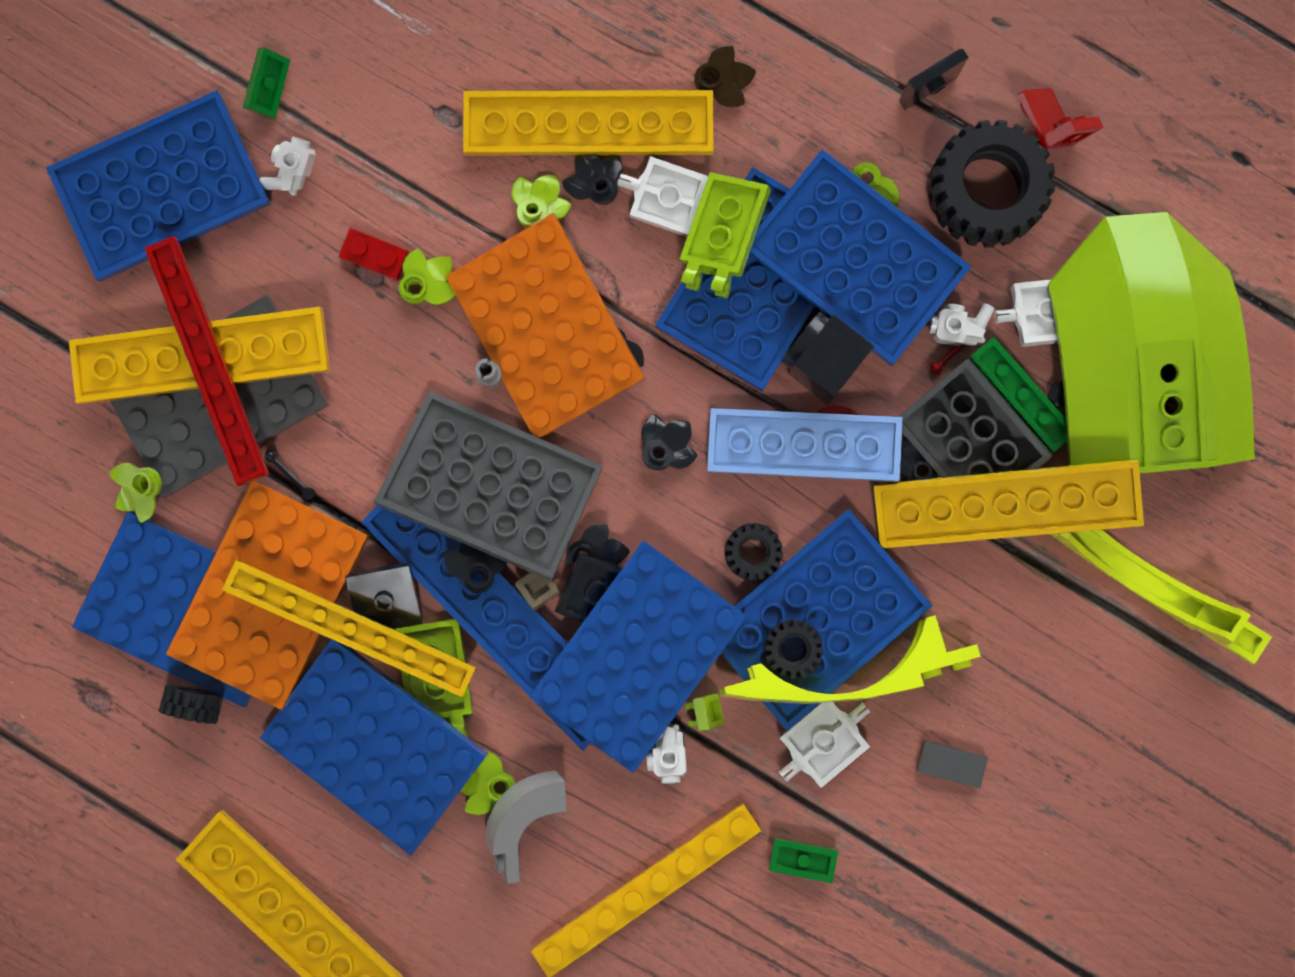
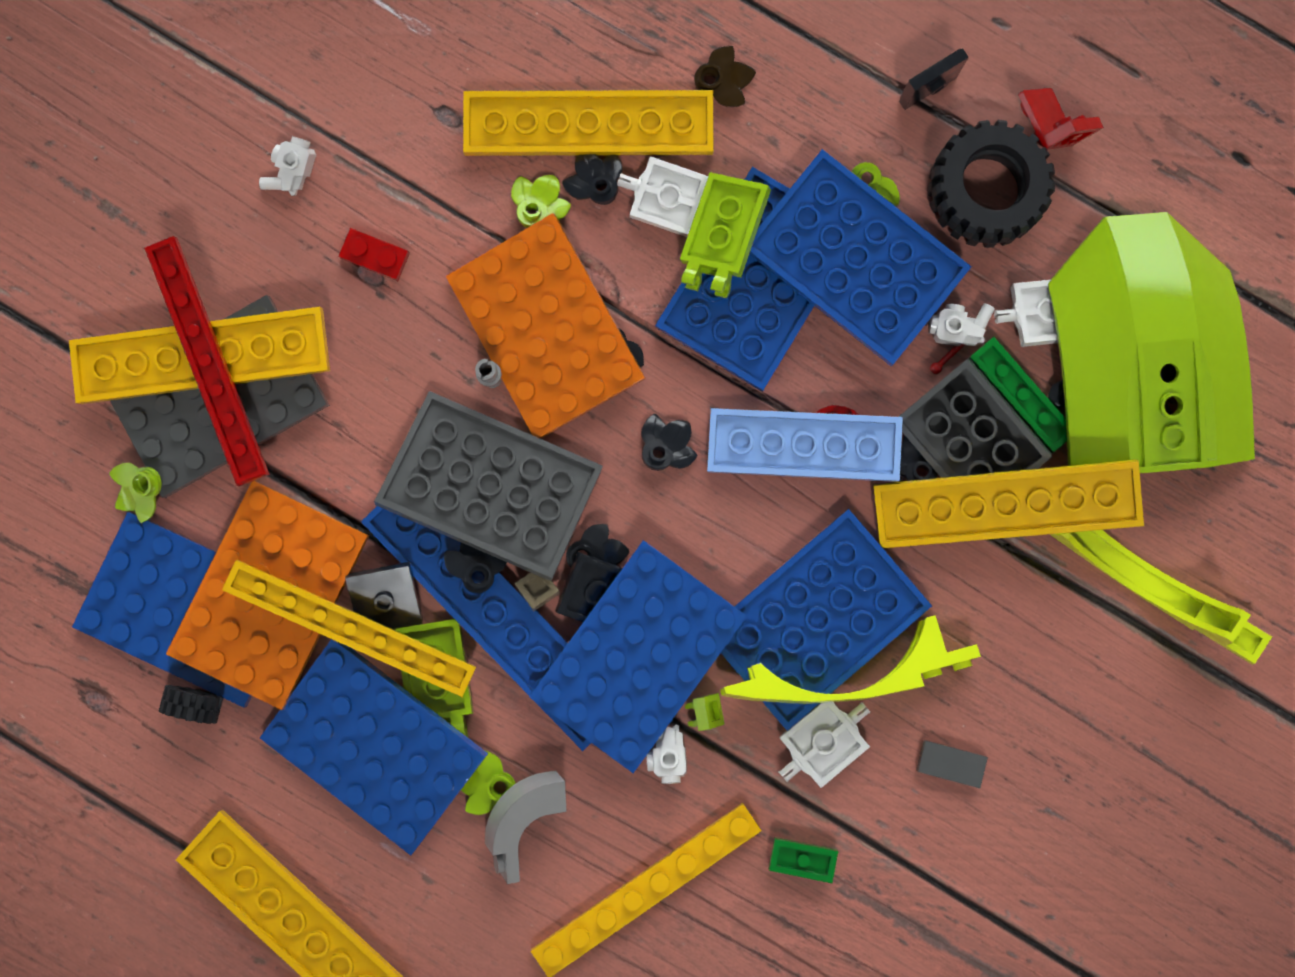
(158, 182): blue plate -> none
(266, 83): green plate -> none
(308, 493): black hinge -> none
(429, 275): lime plate -> none
(767, 538): black tyre -> none
(812, 655): black tyre -> none
(826, 356): black piece -> none

